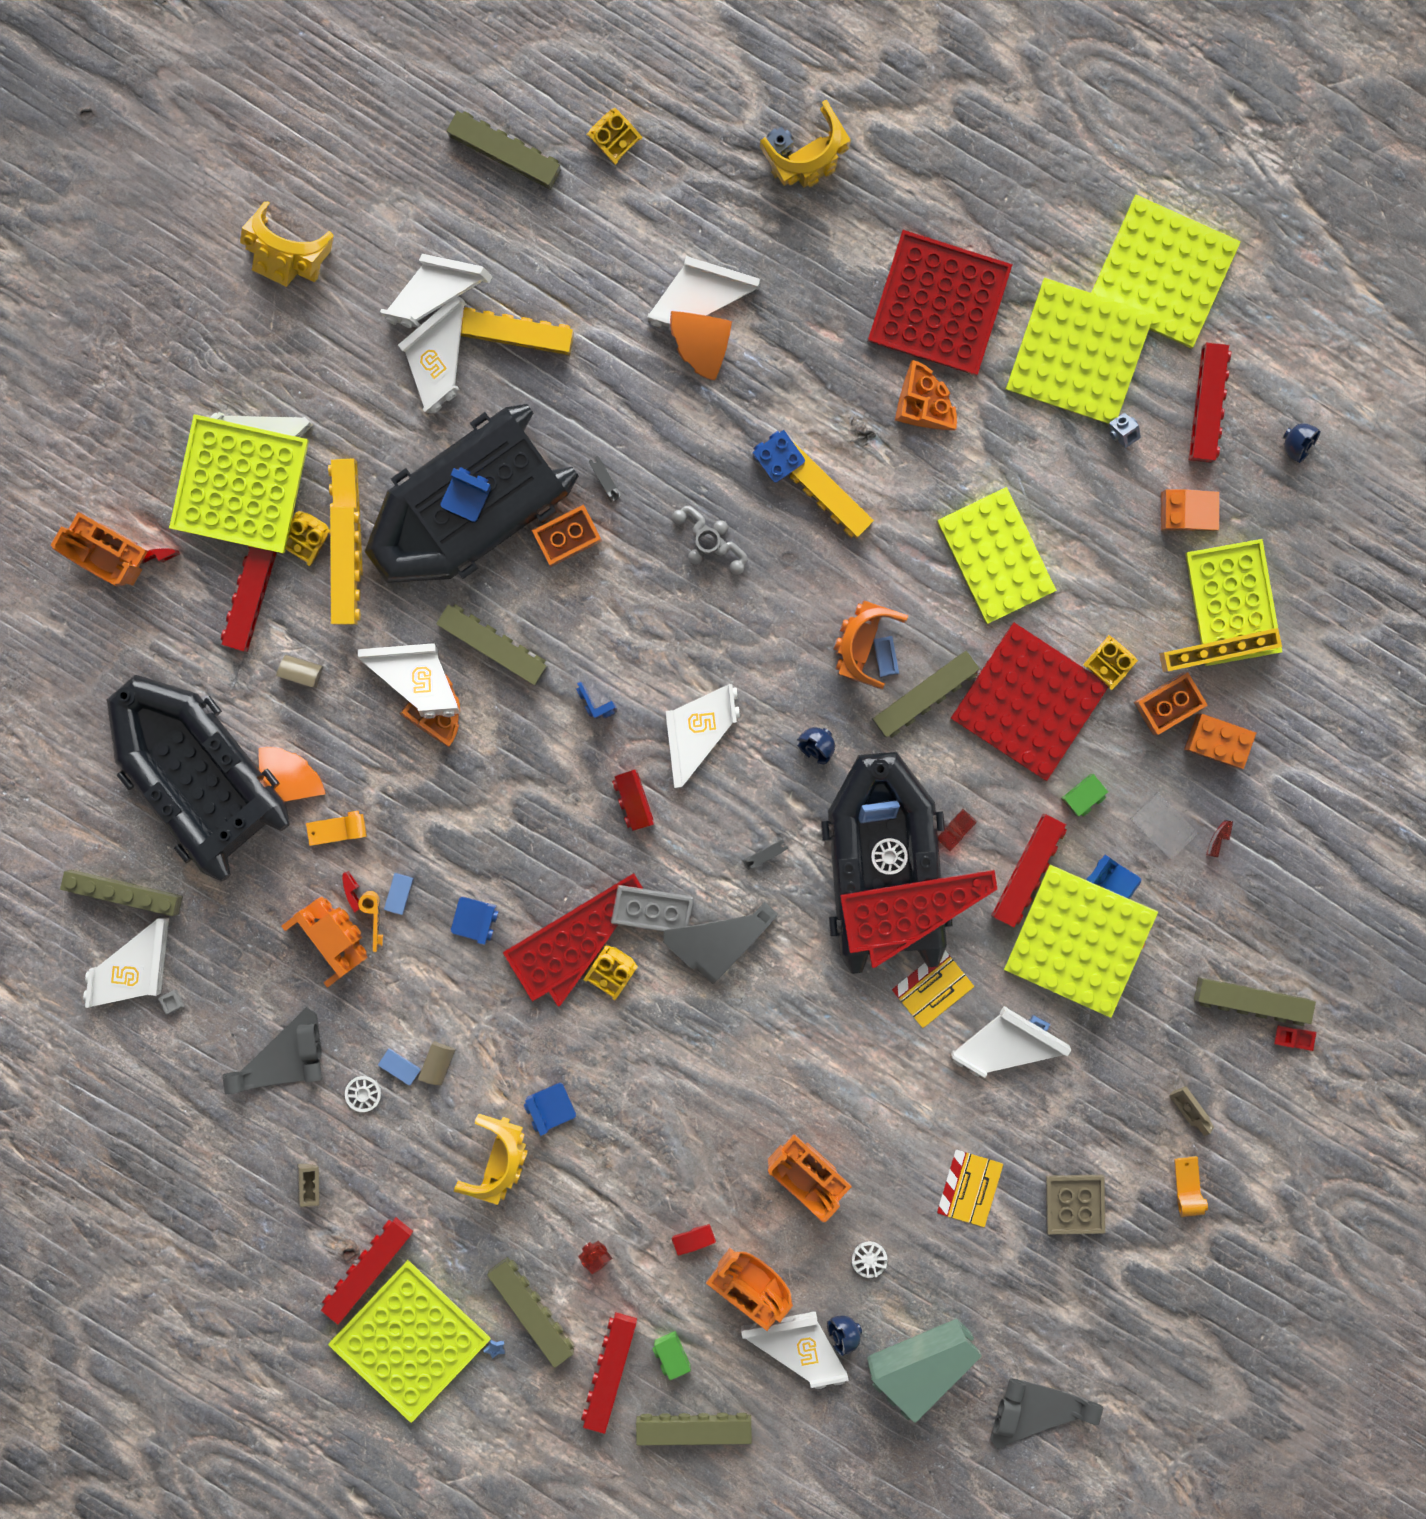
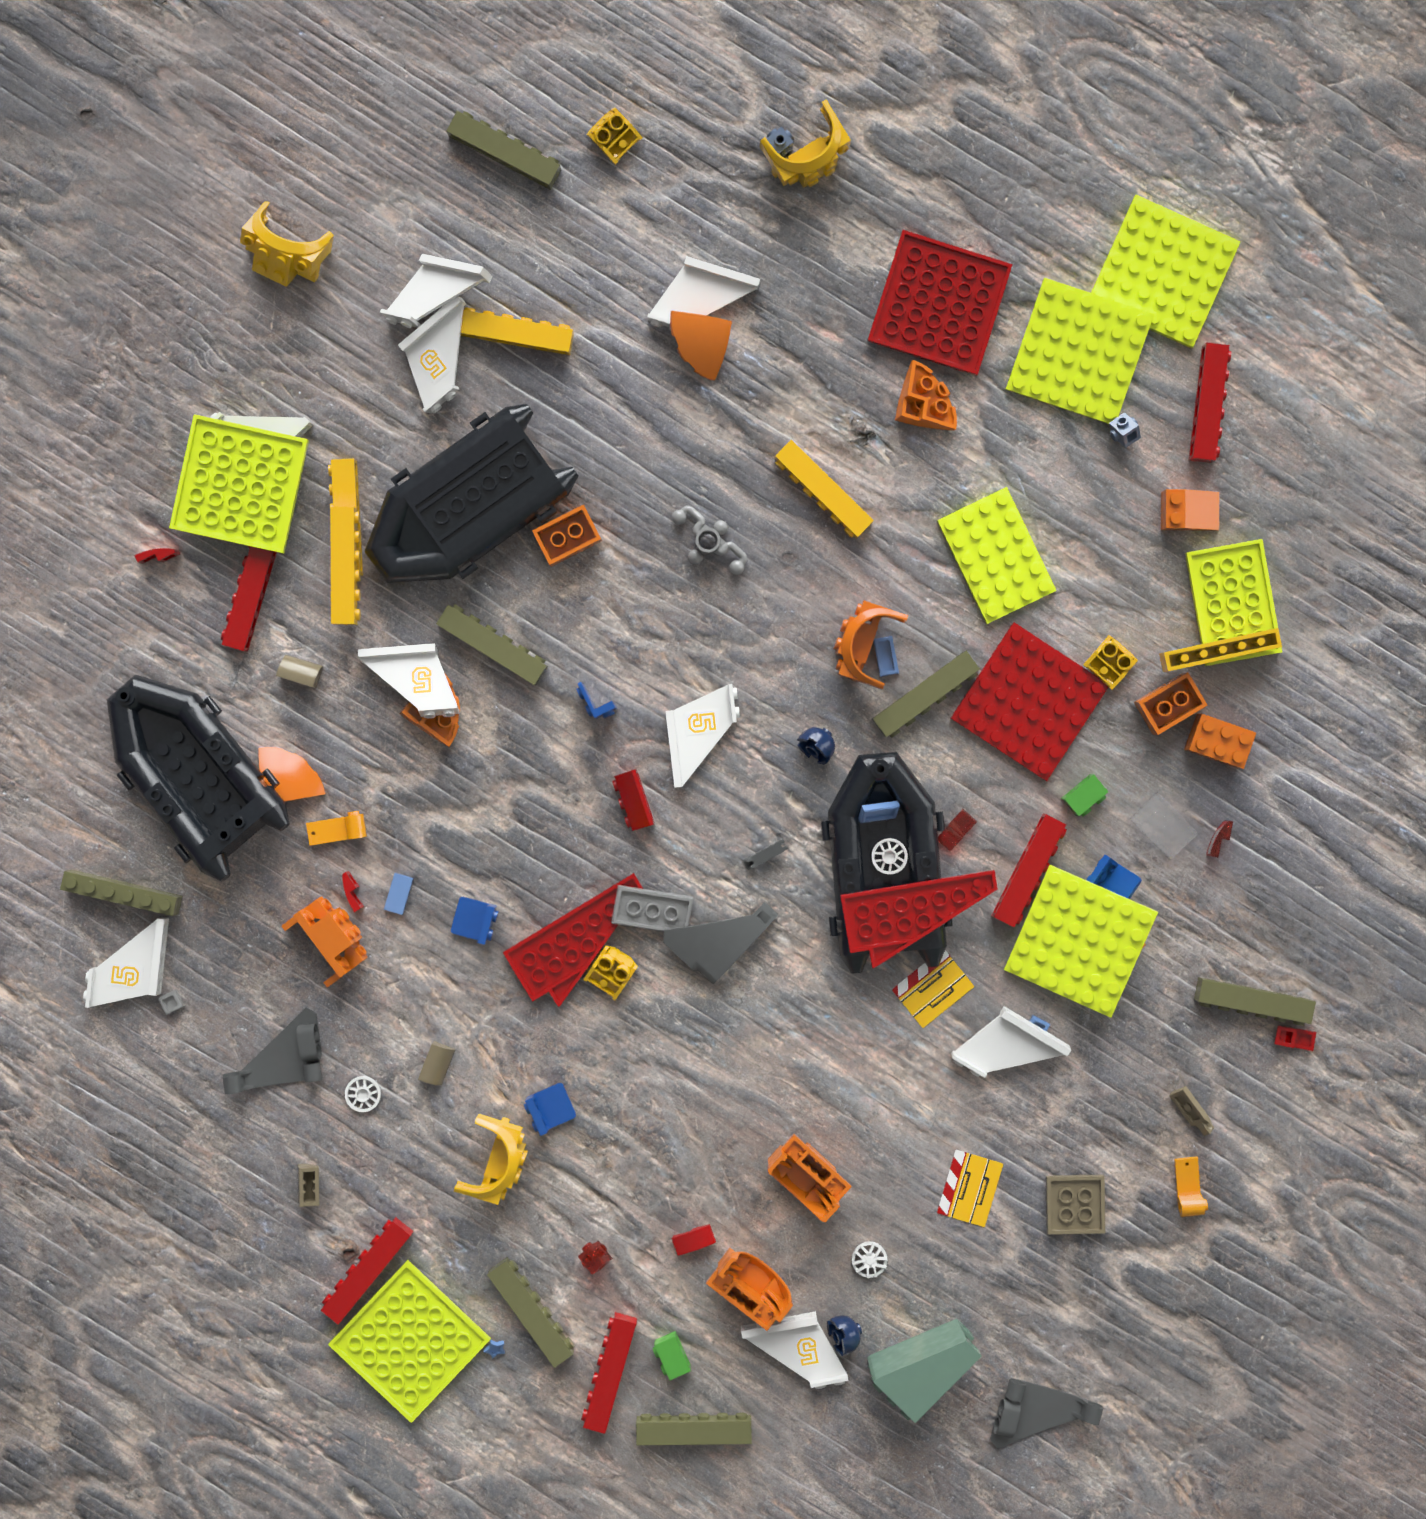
(100, 550): orange piece -> none
(306, 536): yellow slope -> none
(370, 904): light orange door -> none
(399, 1067): medium blue tile -> none
(466, 494): blue bracket -> none
(605, 479): dark grey piece -> none
(778, 456): blue bracket -> none
(1300, 440): dark blue cylinder -> none

